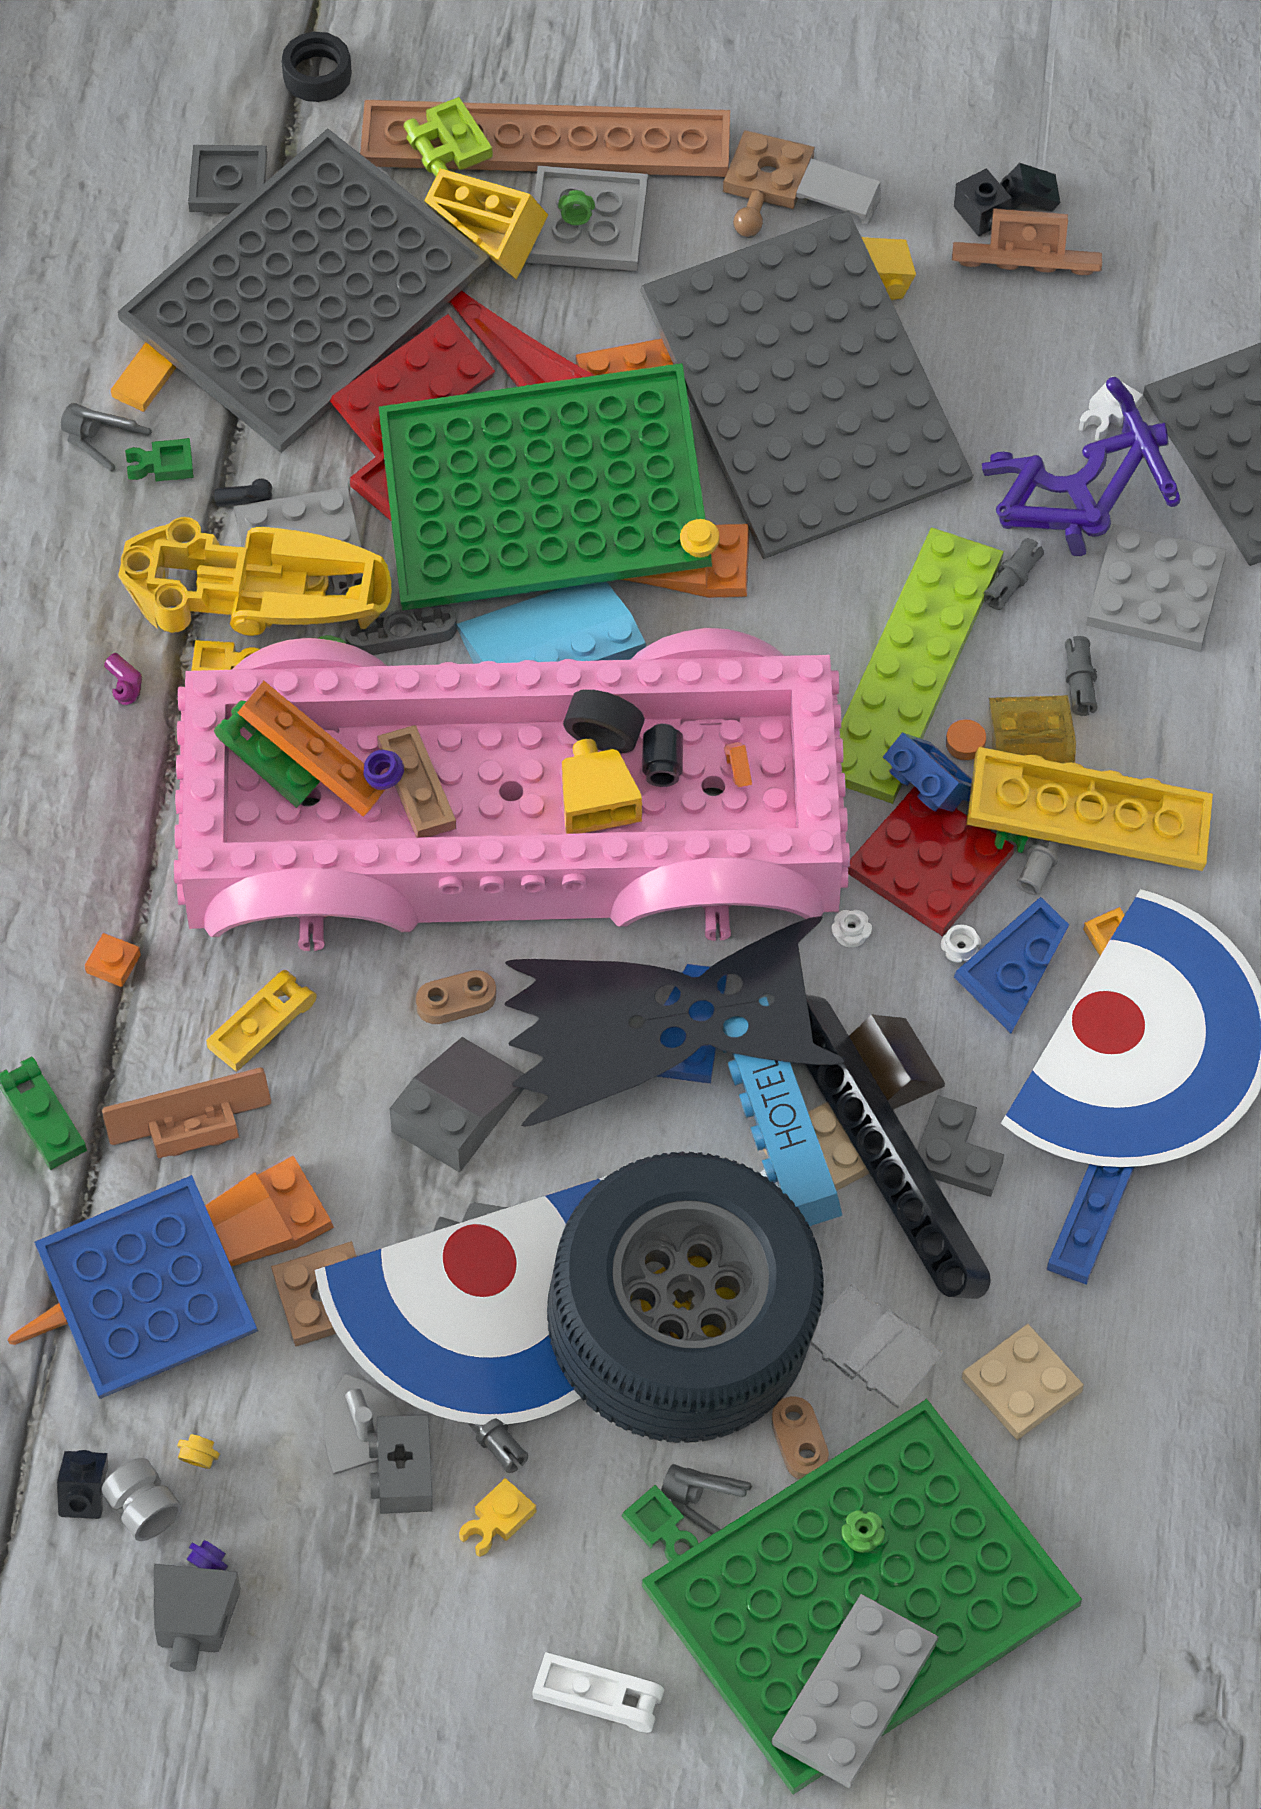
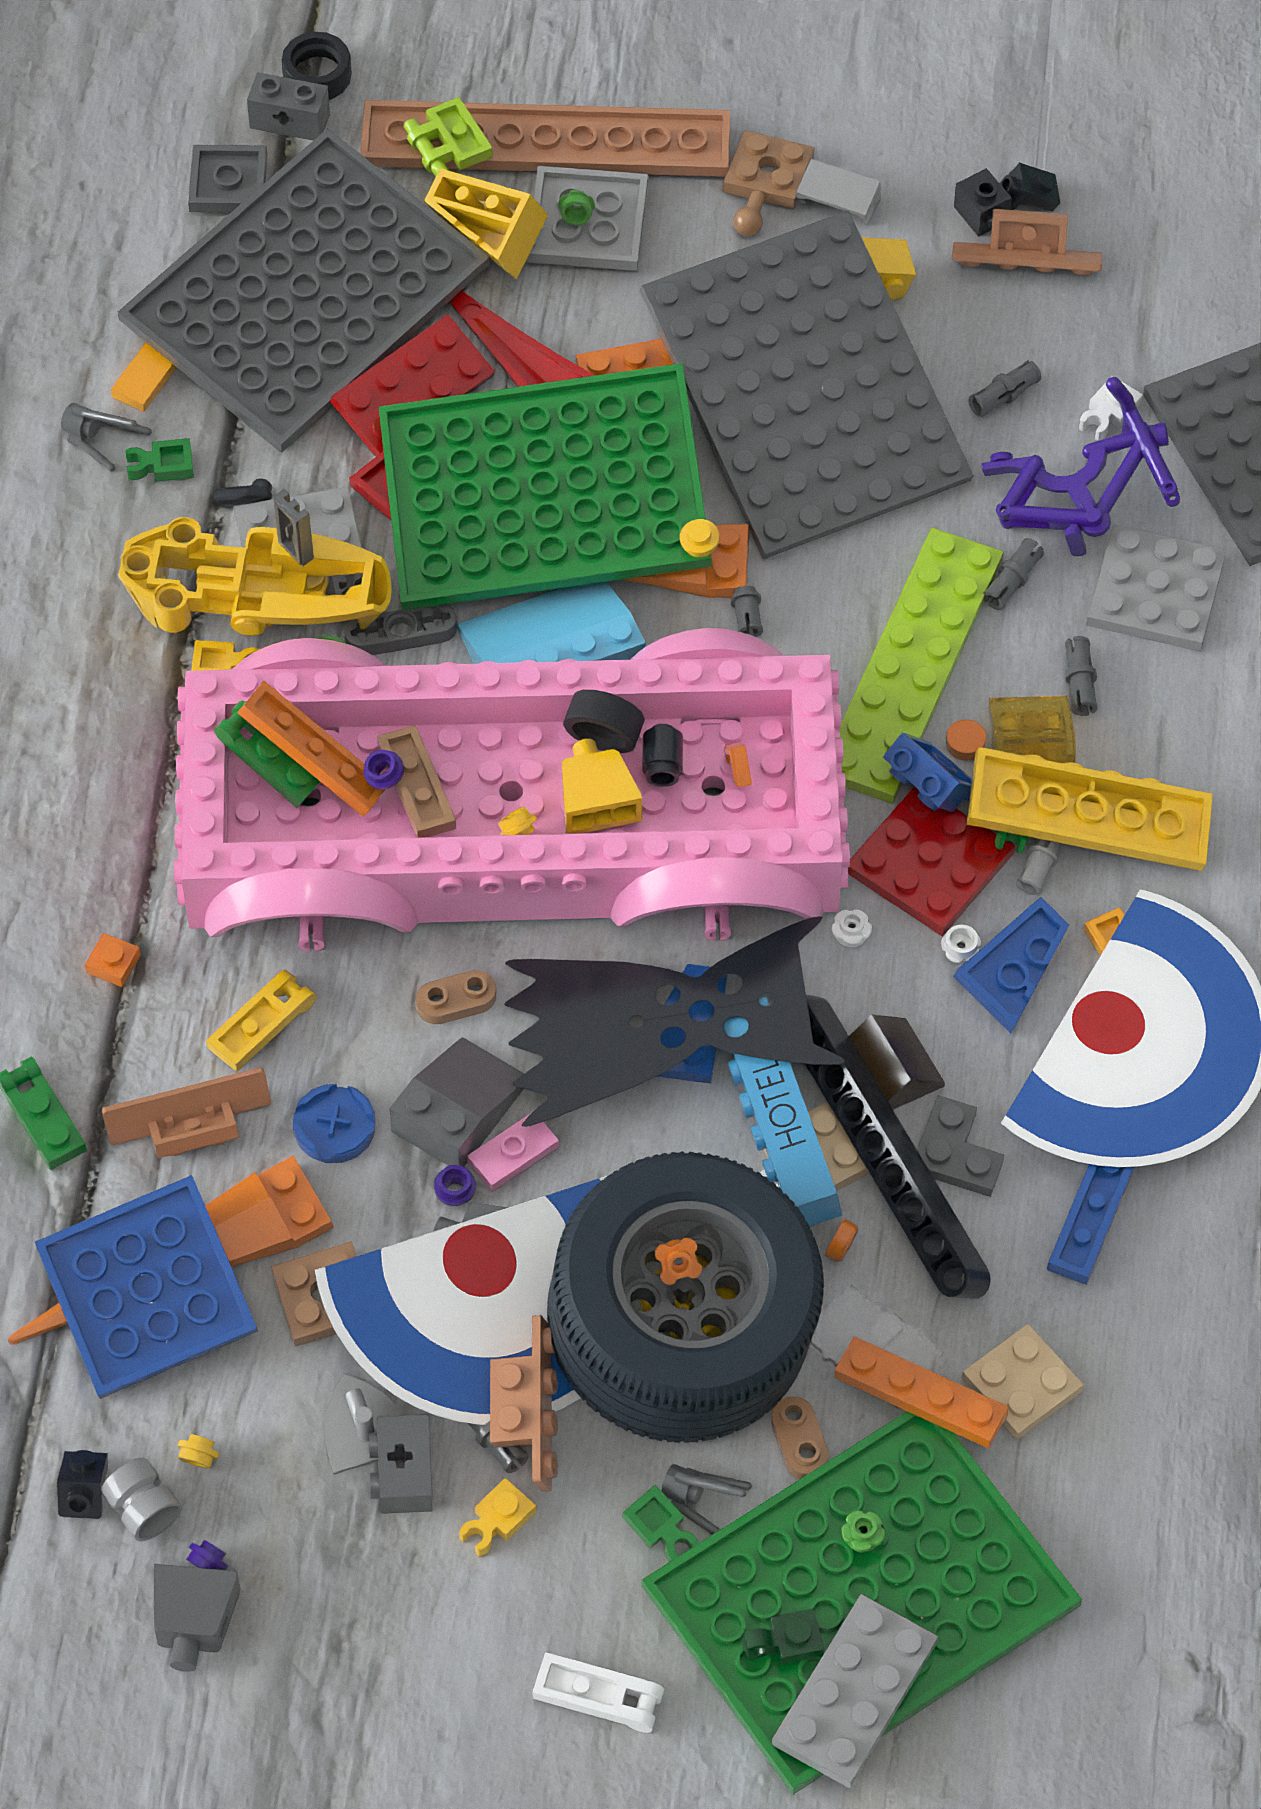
(128, 677): magenta arm -> none
(288, 106): none -> dark grey brick
(293, 526): none -> dark grey tile
(334, 1123): none -> blue tile
(454, 1175): none -> dark purple plate
(512, 1152): none -> bright pink plate
(518, 822): none -> yellow plate
(523, 1403): none -> nougat bracket
(675, 1249): none -> orange plate
(746, 602): none -> dark grey pin
(791, 1637): none -> dark green plate
(842, 1240): none -> orange tile
(921, 1392): none -> orange plate
(1004, 388): none -> dark grey pin

